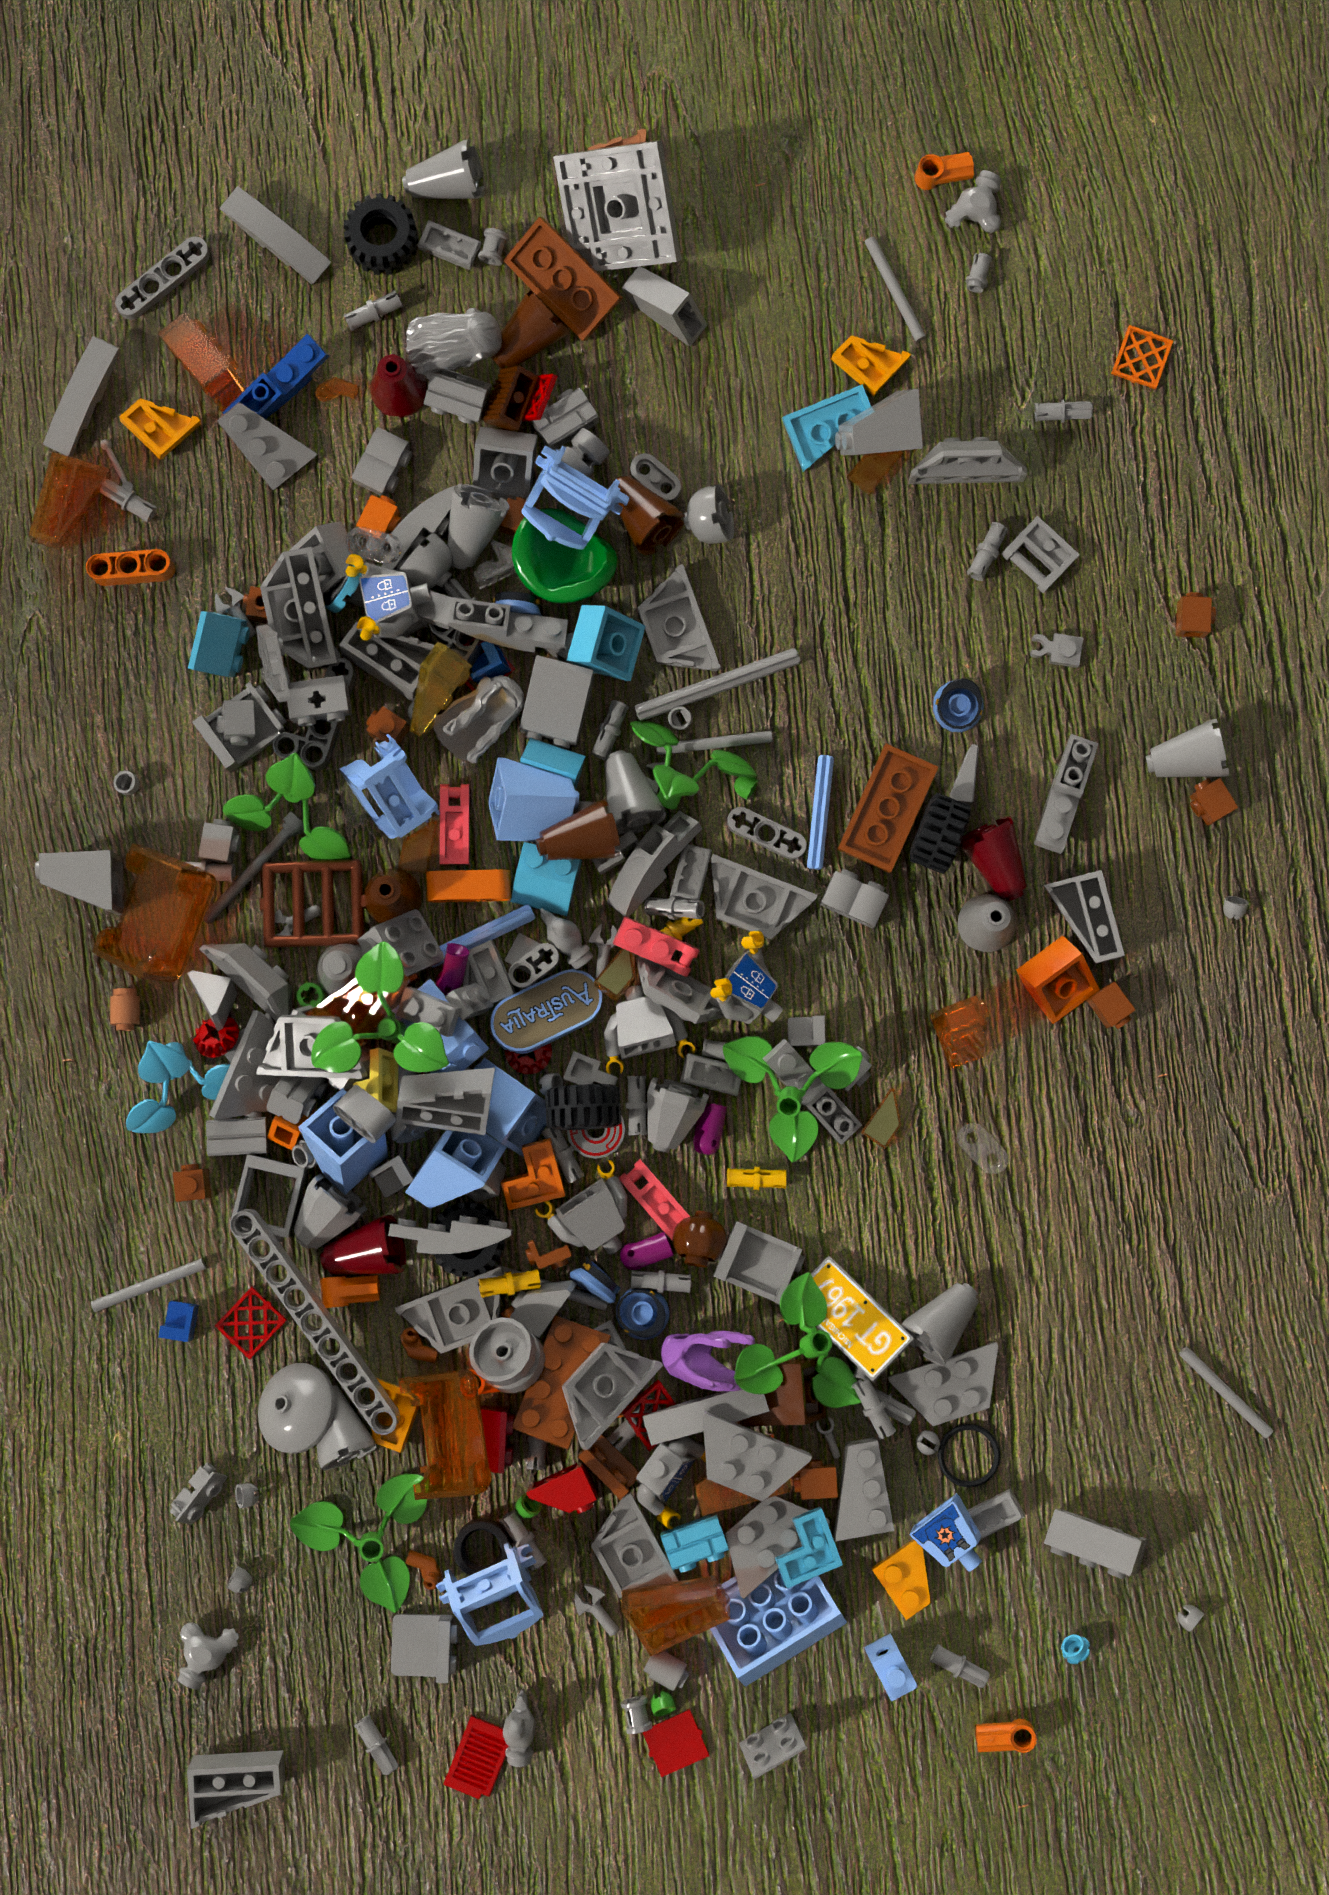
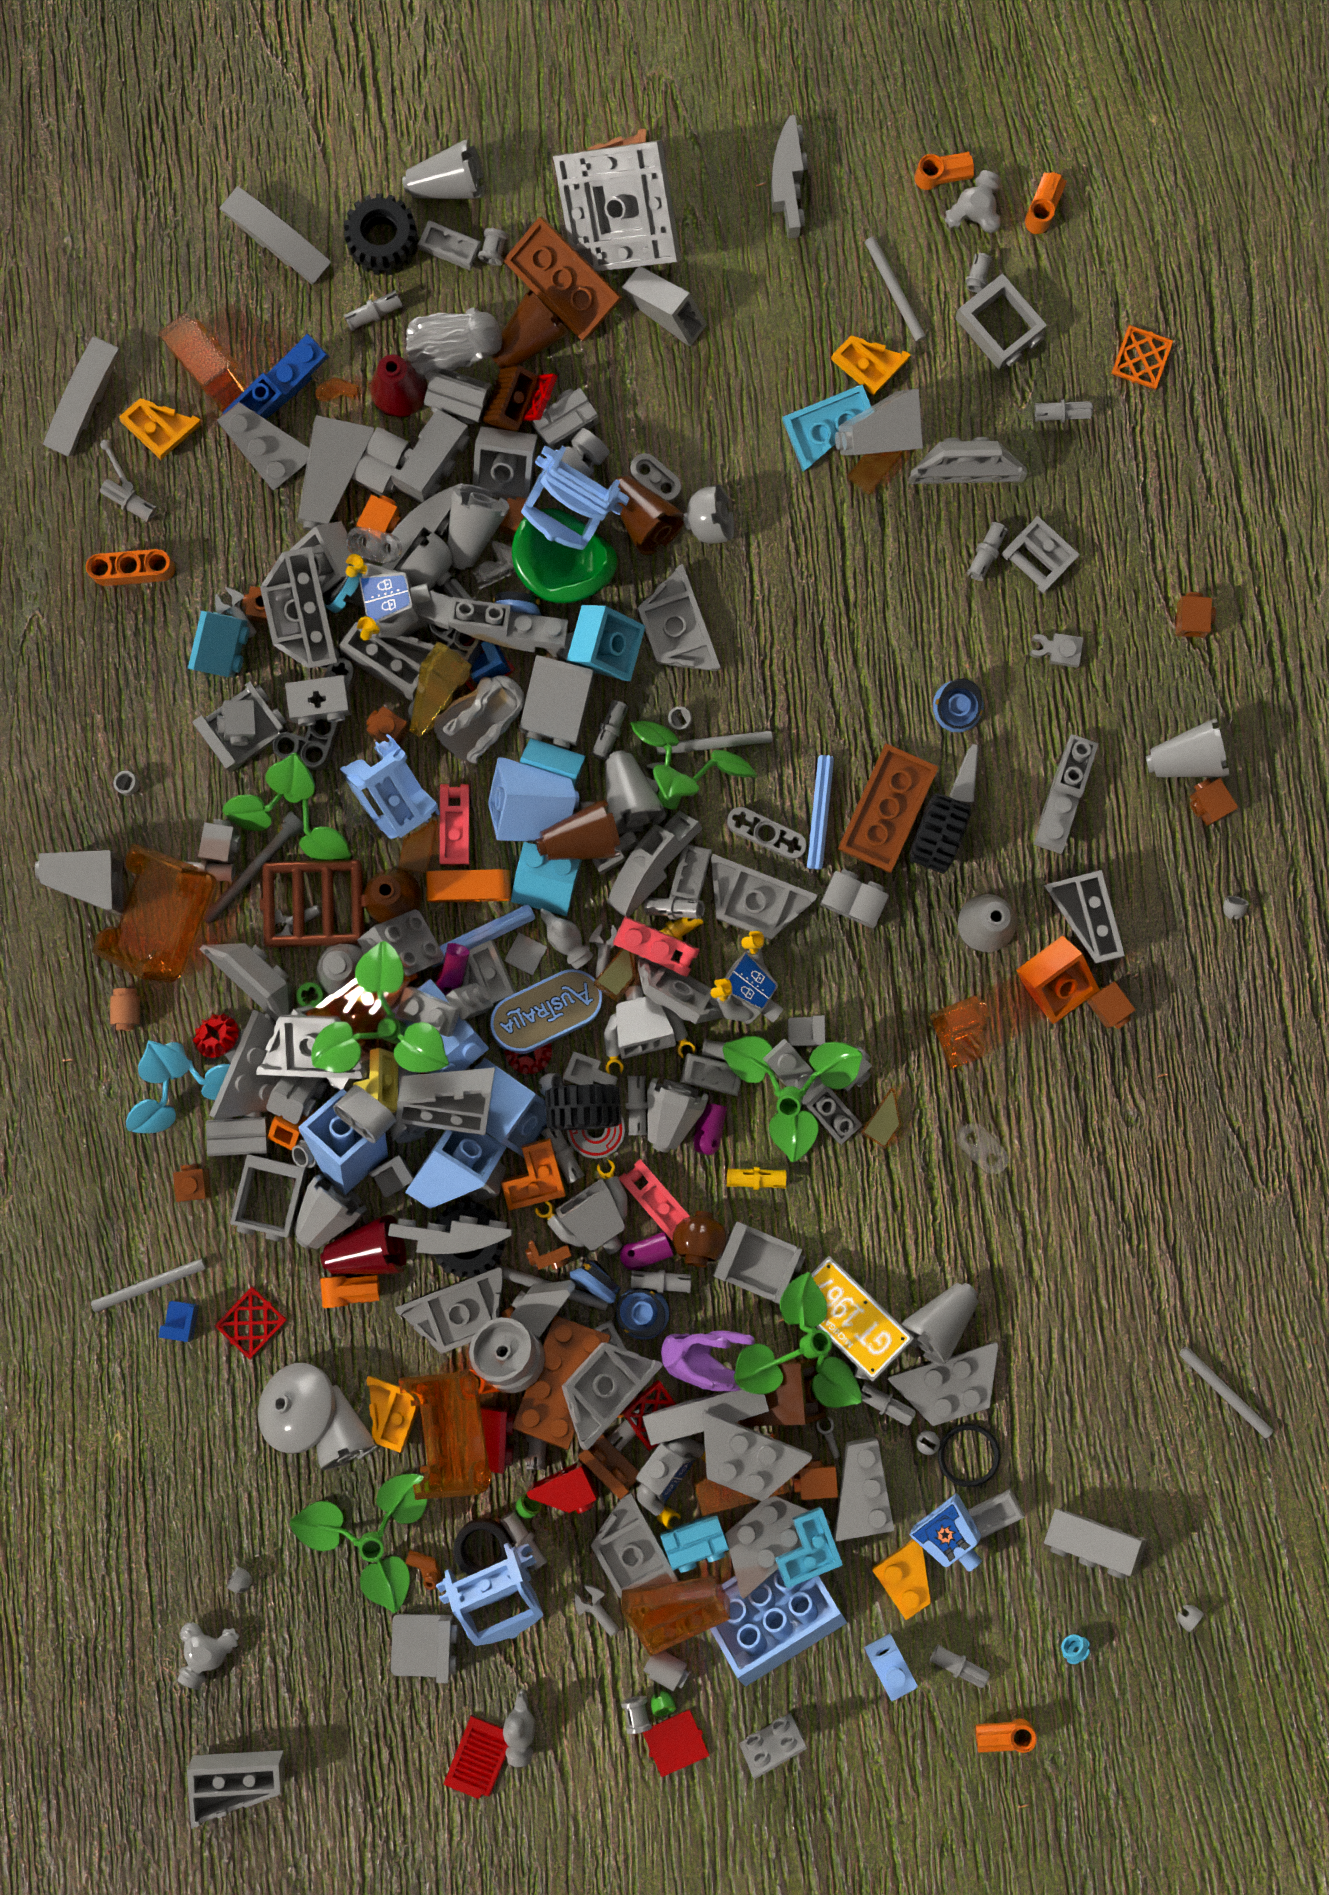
(65, 498): clear orange wedge -> none
(166, 282): light grey beam -> none
(190, 1506): light grey hinge -> none
(216, 995): slope -> none
(245, 1495): light grey hinge -> none
(273, 671): light grey wing -> none
(316, 1336): light grey beam -> none
(331, 461): none -> light grey slope
(376, 1745): light grey axle -> none
(414, 1347): dark orange arm -> none
(431, 457): none -> light grey wedge
(509, 1283): yellow pin -> none
(535, 955): light grey beam -> none
(717, 684): light grey axle -> none
(745, 786): bright green hinge -> none
(786, 174): none -> light grey slope
(874, 1408): light grey pin -> none
(968, 311): none -> light grey window
(997, 857): dark red cone -> none
(1045, 202): none -> orange piece

